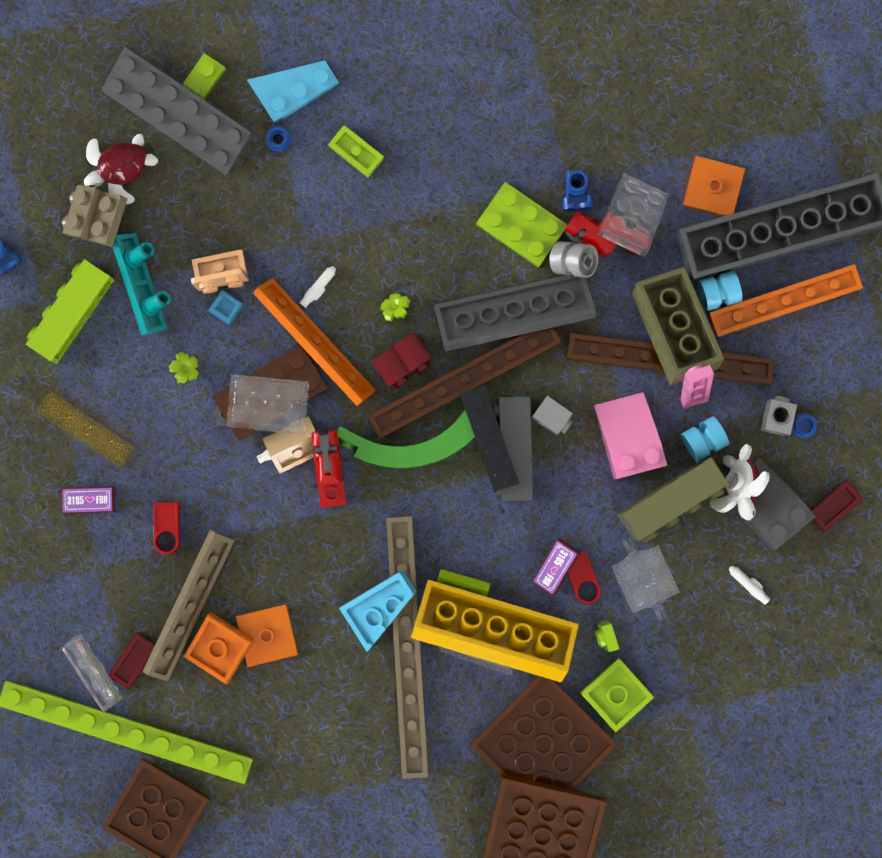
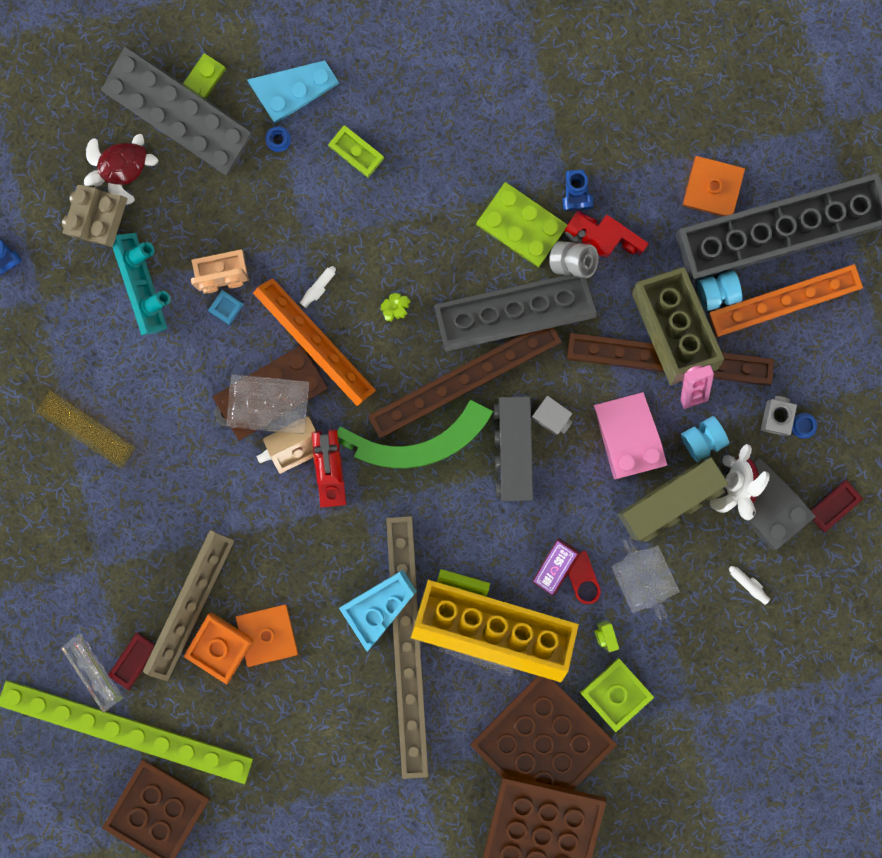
(69, 312): lime brick -> none
(88, 500): medium lavender tile -> none
(166, 519): red piece -> none
(184, 367): lime plant -> none
(402, 360): dark red brick -> none
(489, 438): black plate -> none
(634, 214): clear plate -> none

